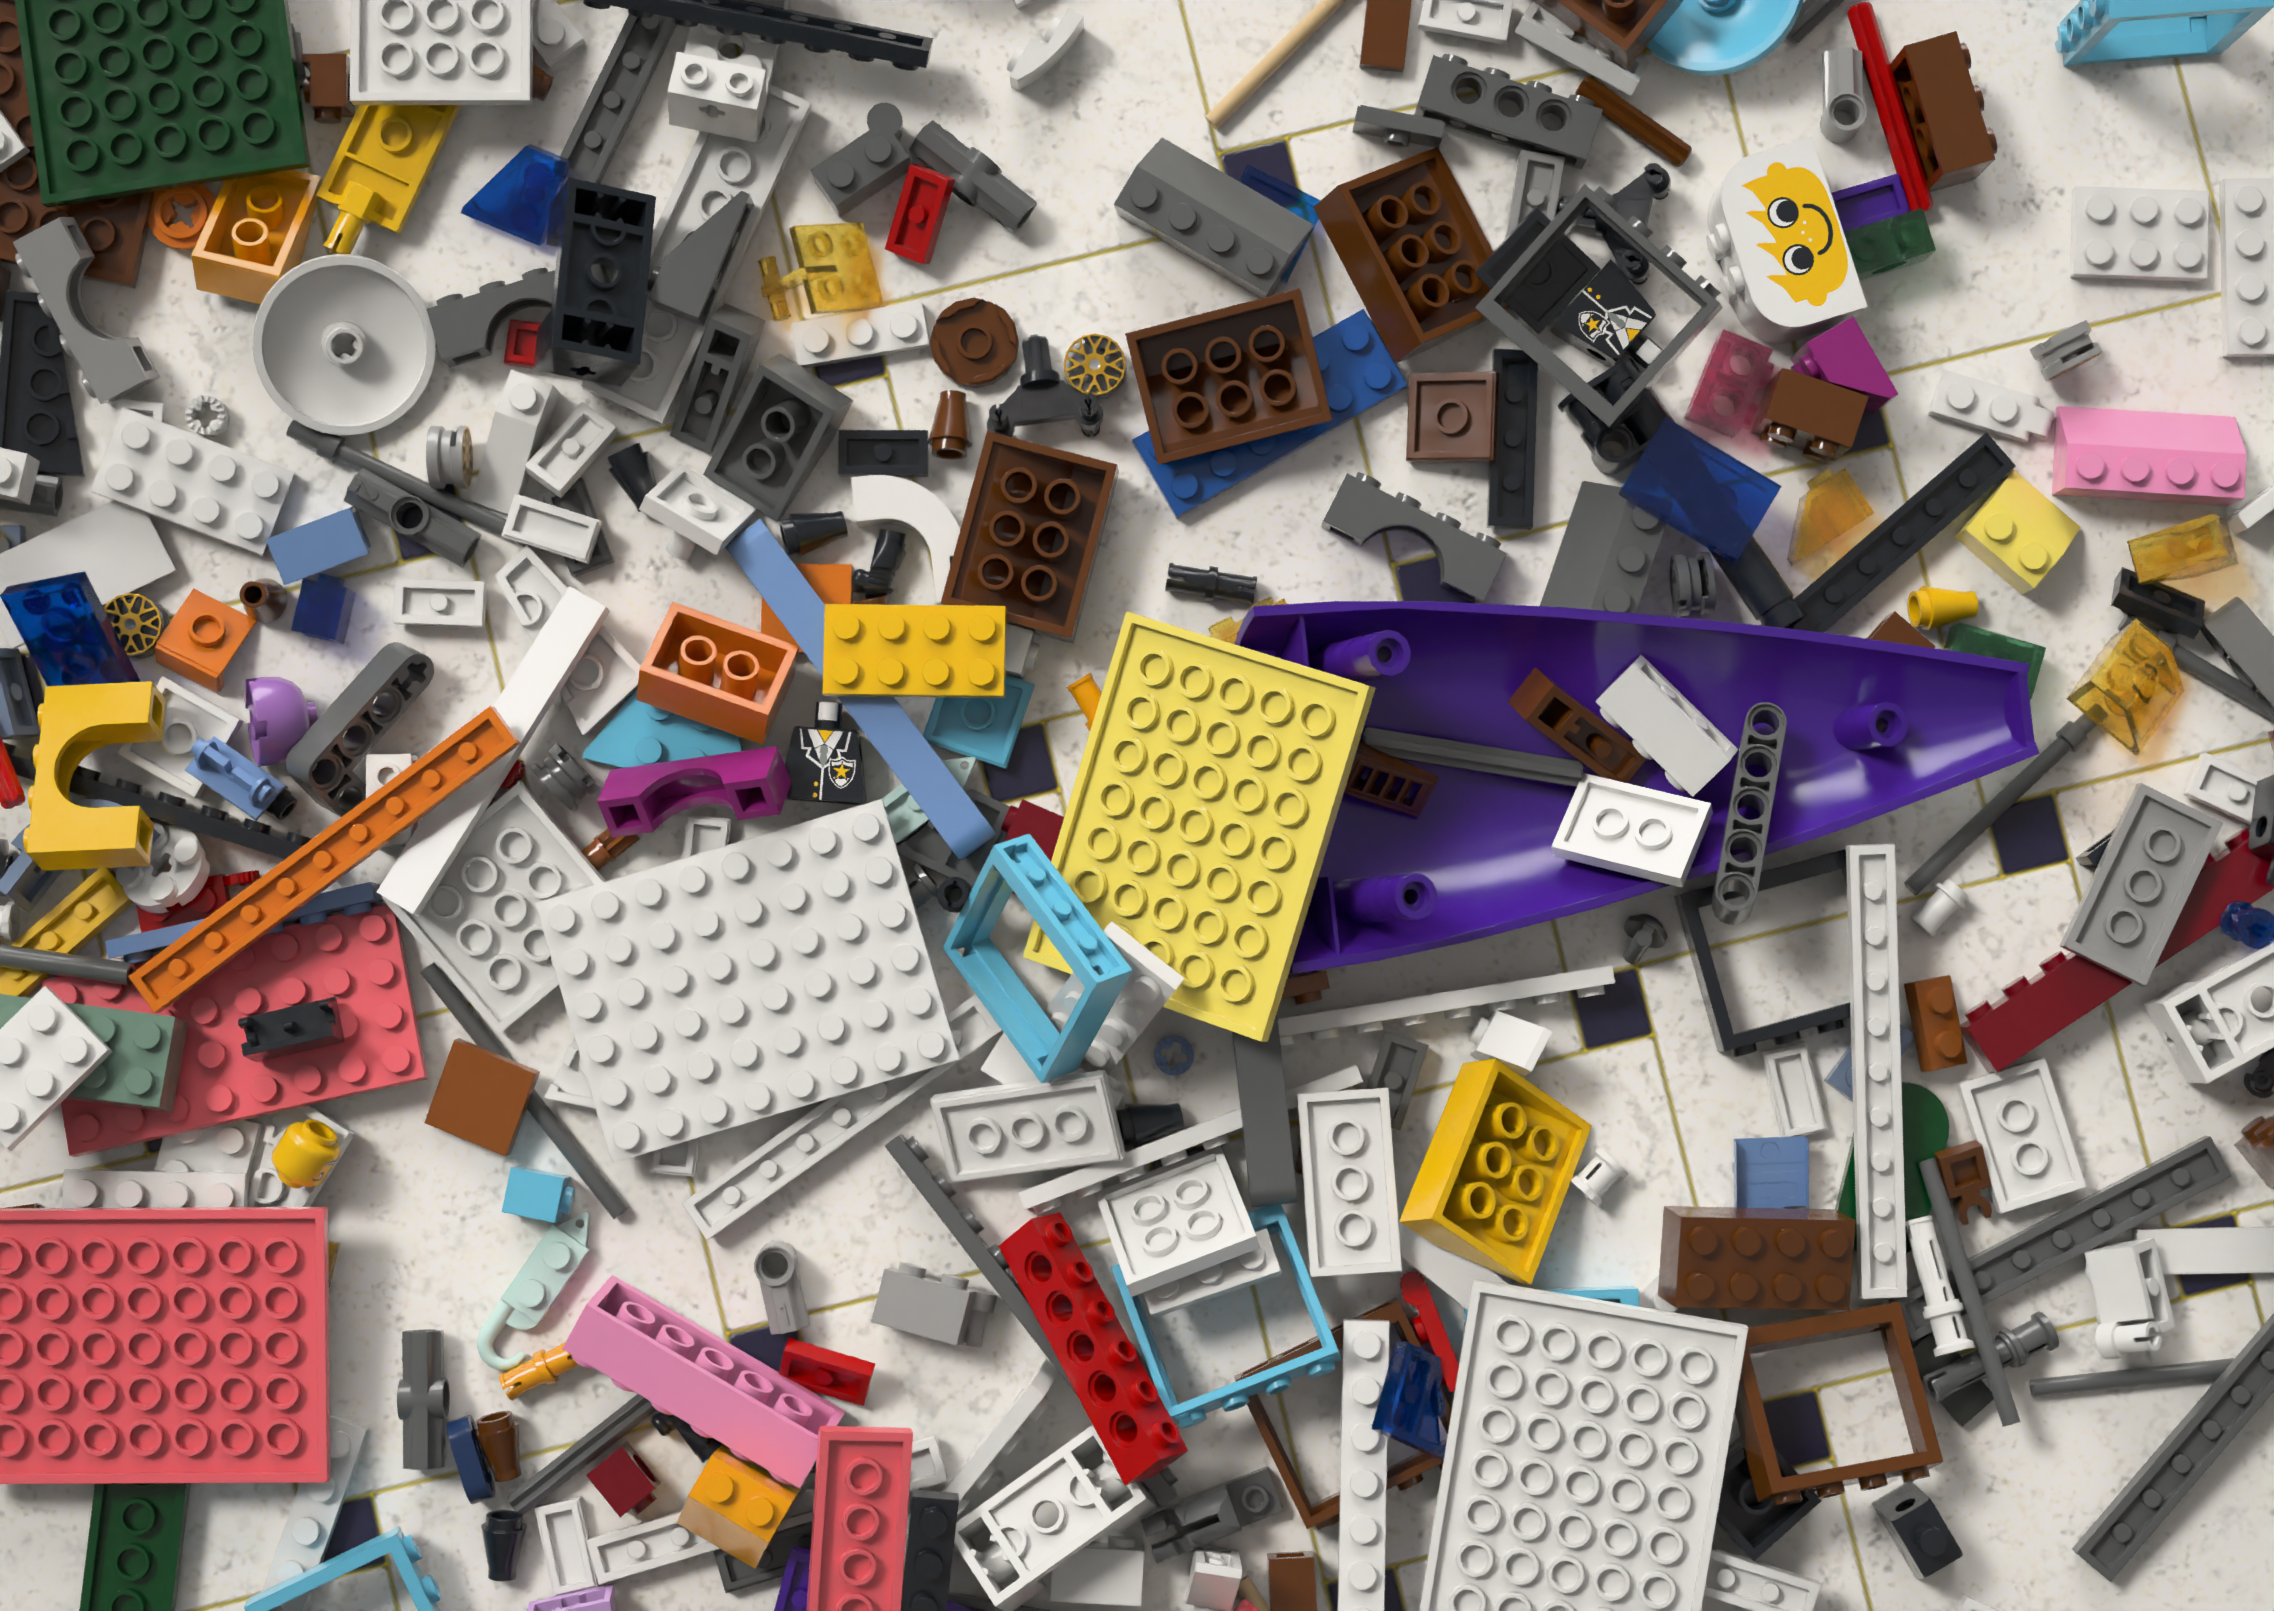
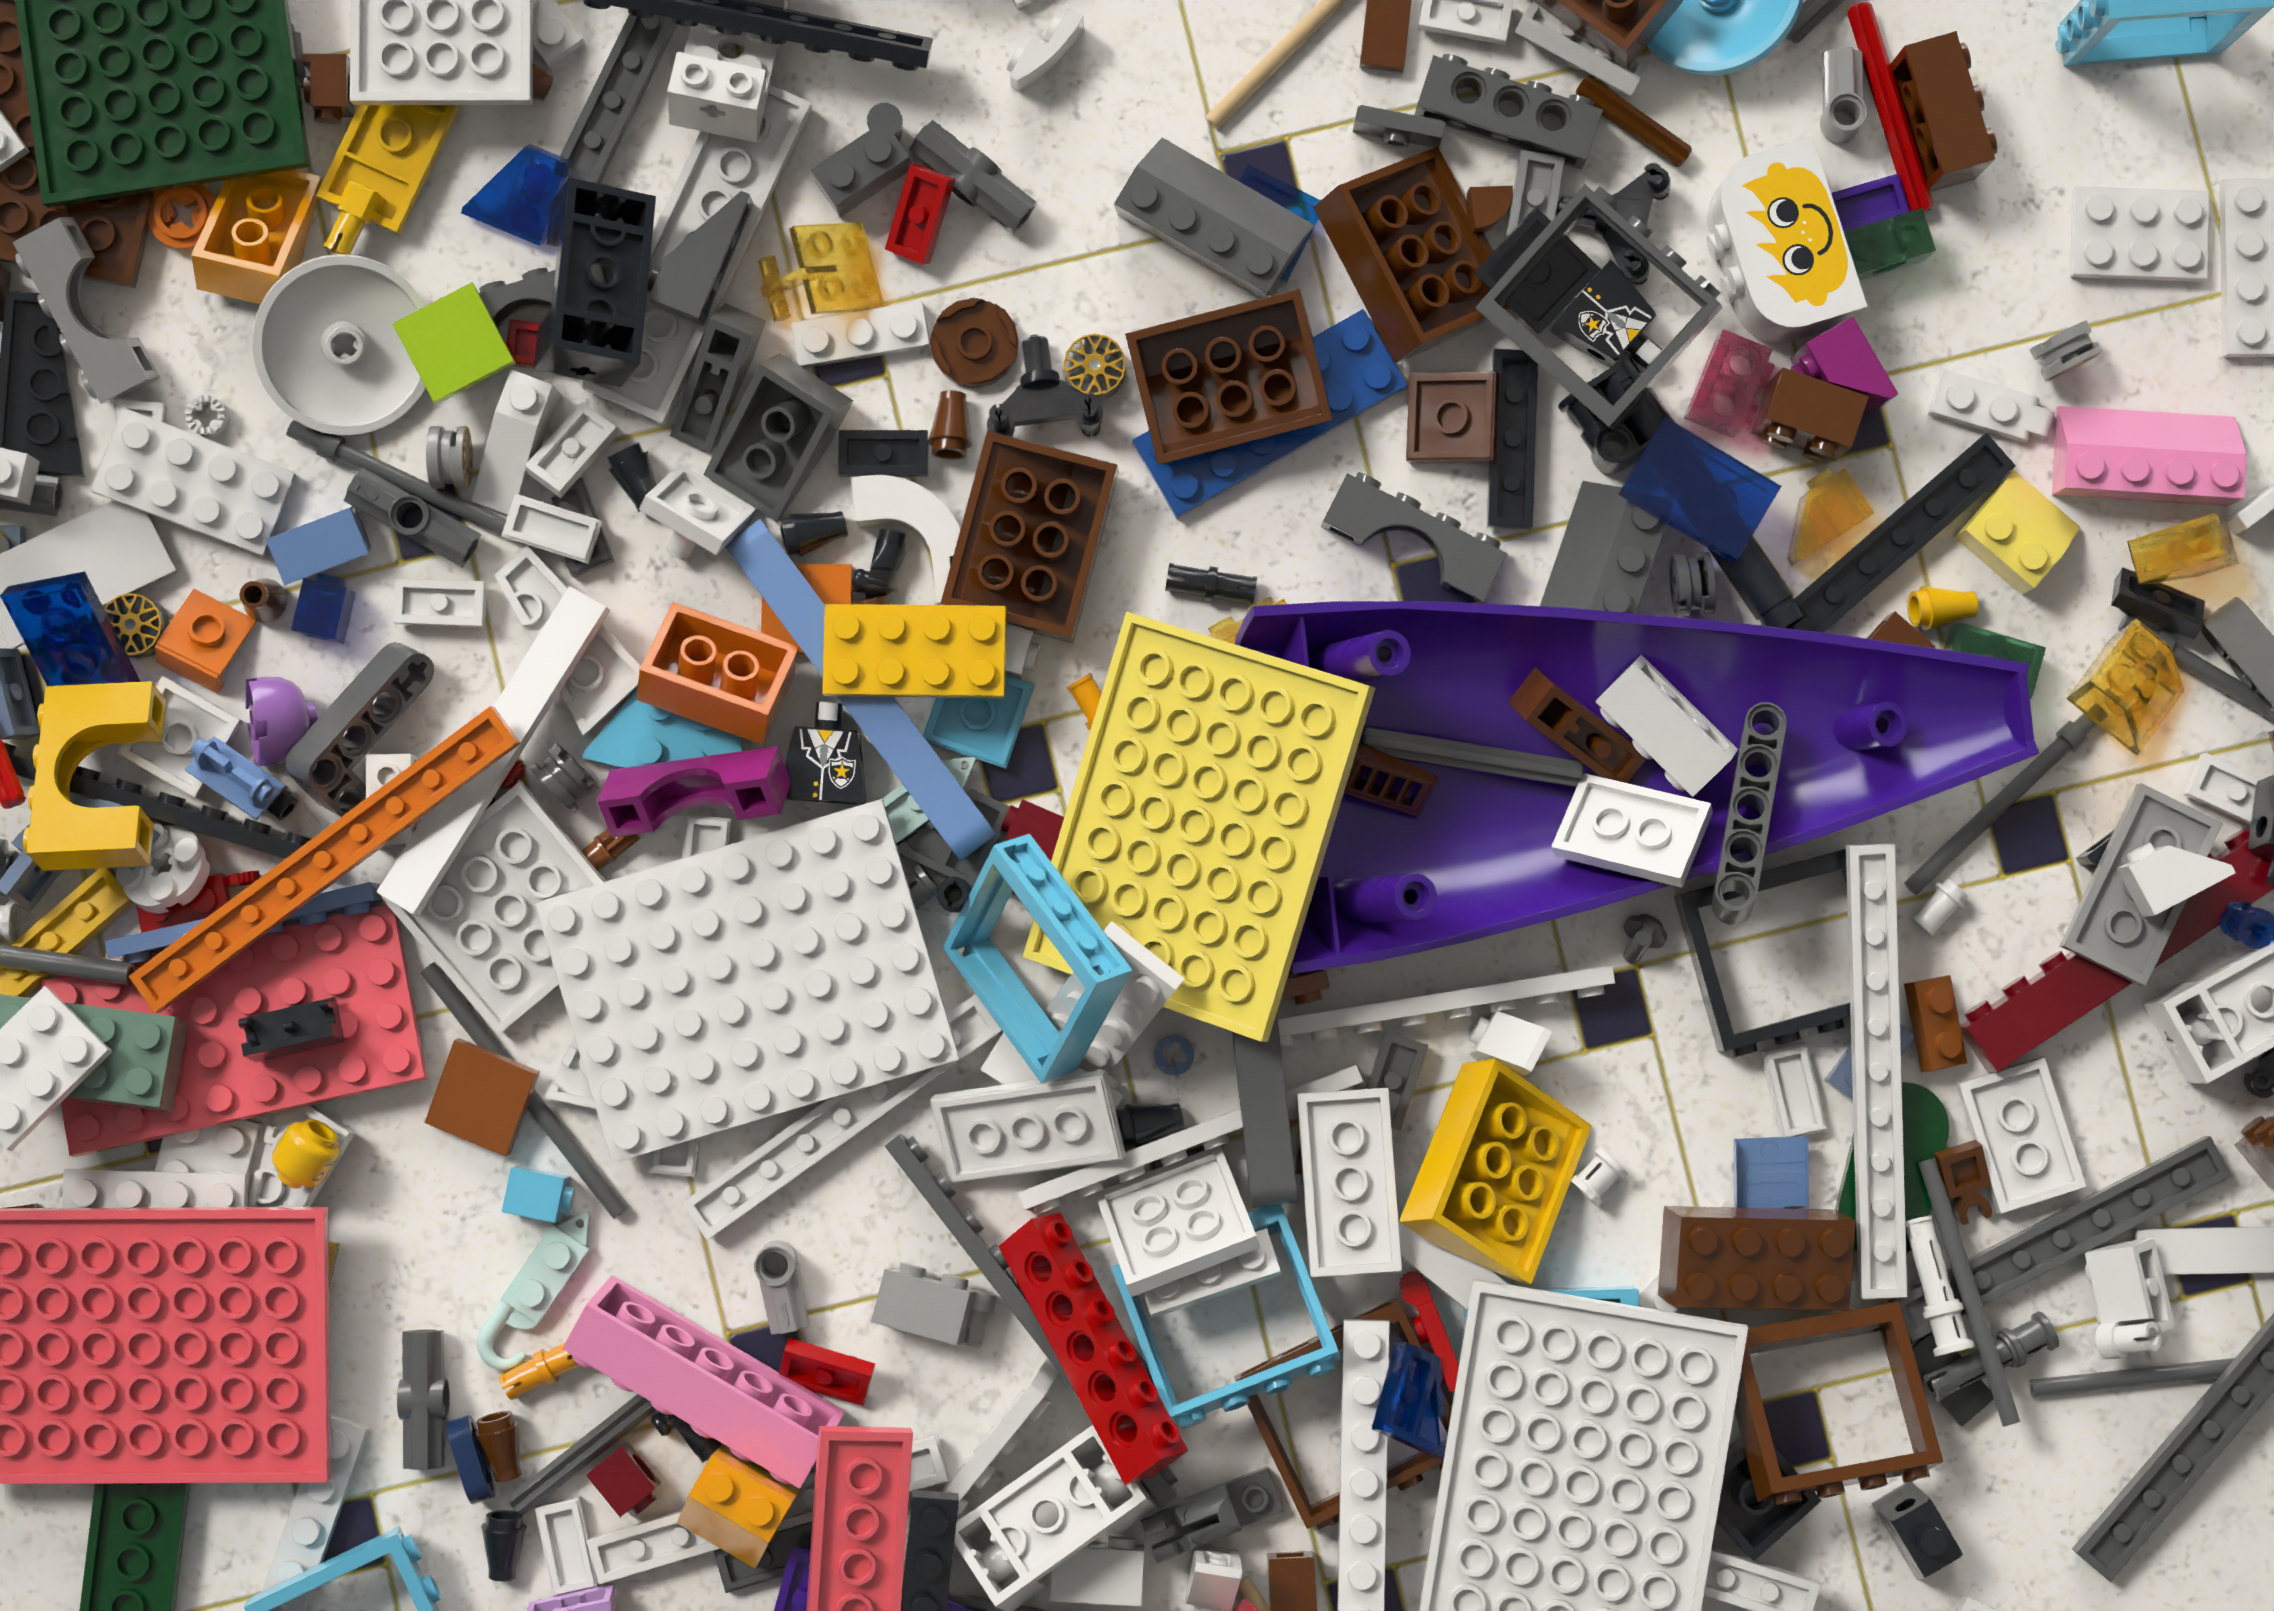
(454, 343): none -> lime tile
(1487, 206): none -> reddish brown tile
(2168, 876): none -> white slope

